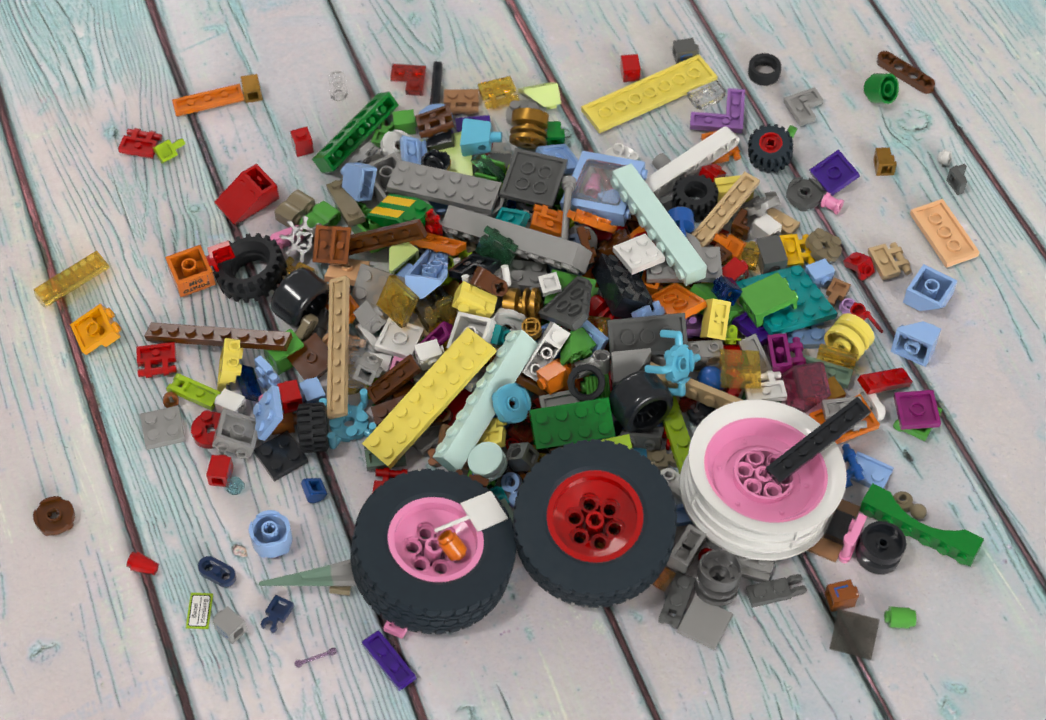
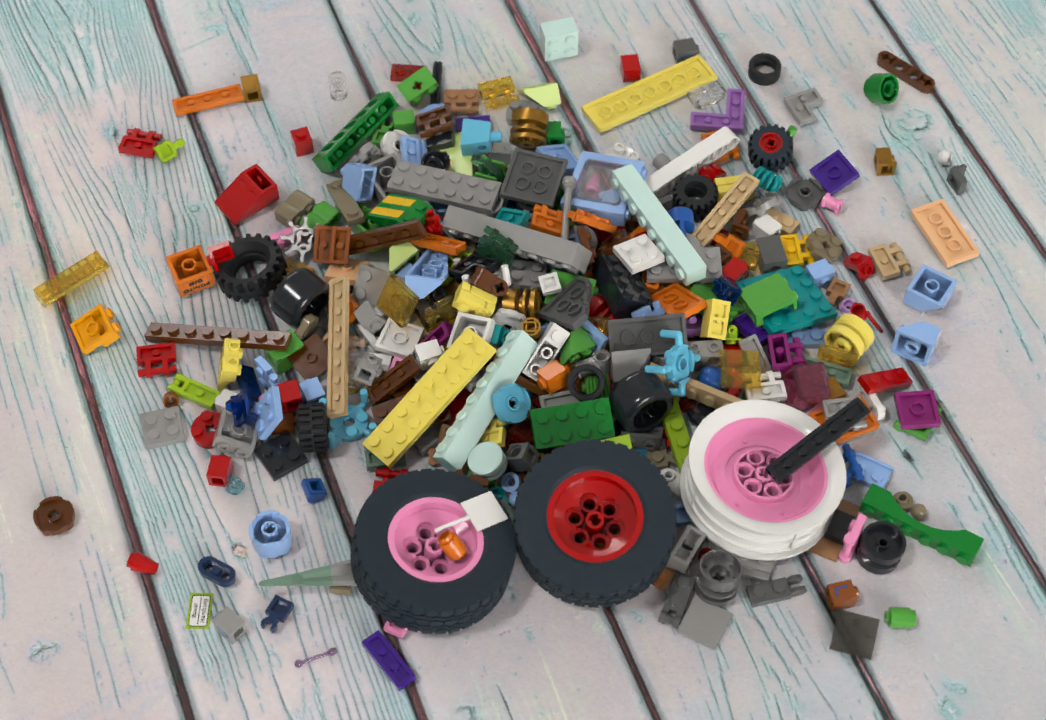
(241, 407): none -> clear blue hips
(424, 79): none -> bright green brick
(558, 39): none -> light aqua brick
(768, 180): none -> teal gear

